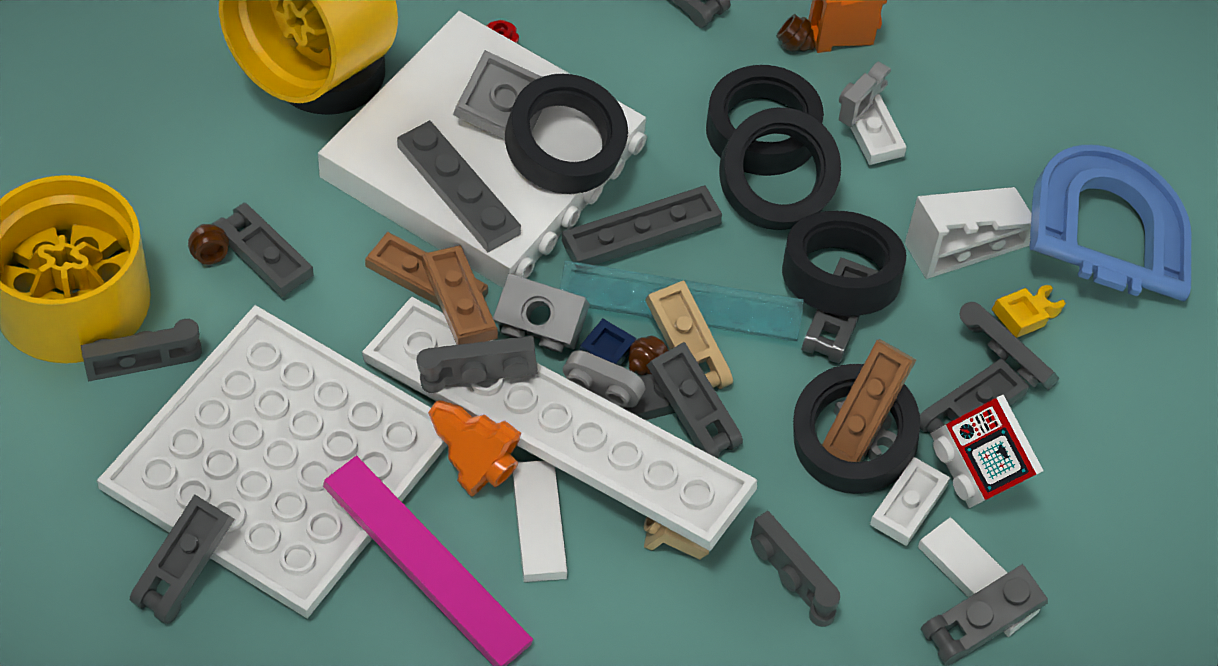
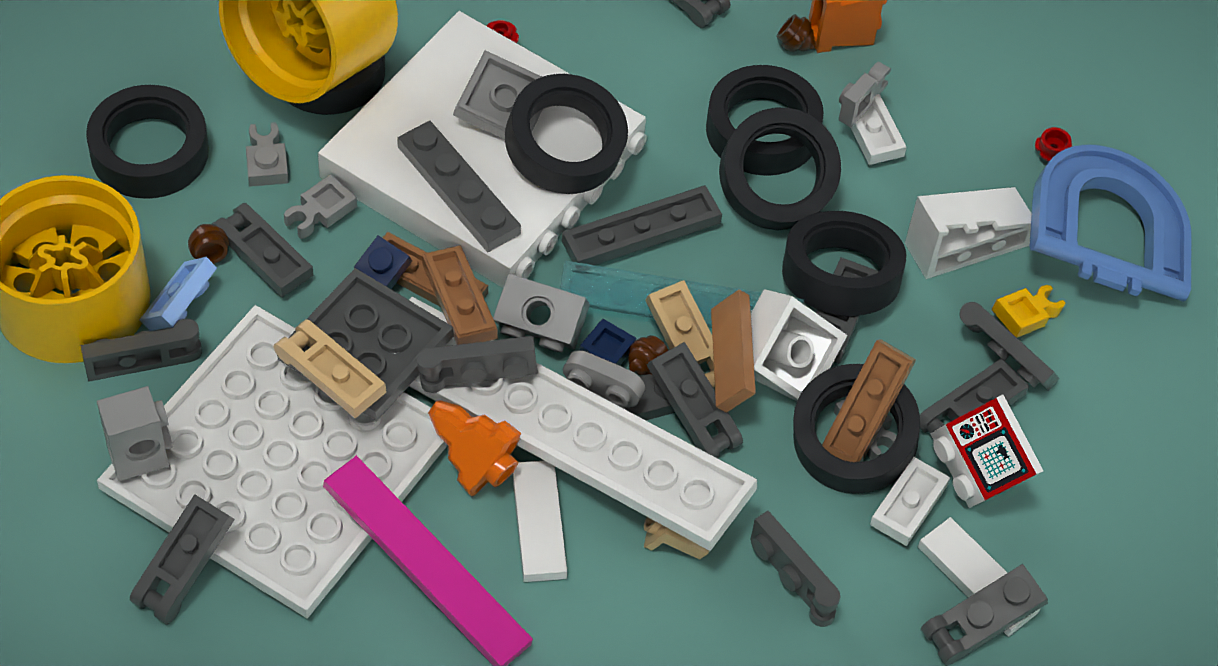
(135, 432): none -> light grey brick
(142, 103): none -> black tyre
(185, 285): none -> light blue plate
(266, 158): none -> light grey plate
(323, 202): none -> light grey plate
(331, 368): none -> tan plate
(380, 332): none -> dark grey plate
(383, 262): none -> dark blue plate
(733, 351): none -> medium nougat tile
(791, 343): none -> white slope
(1052, 142): none -> red plate

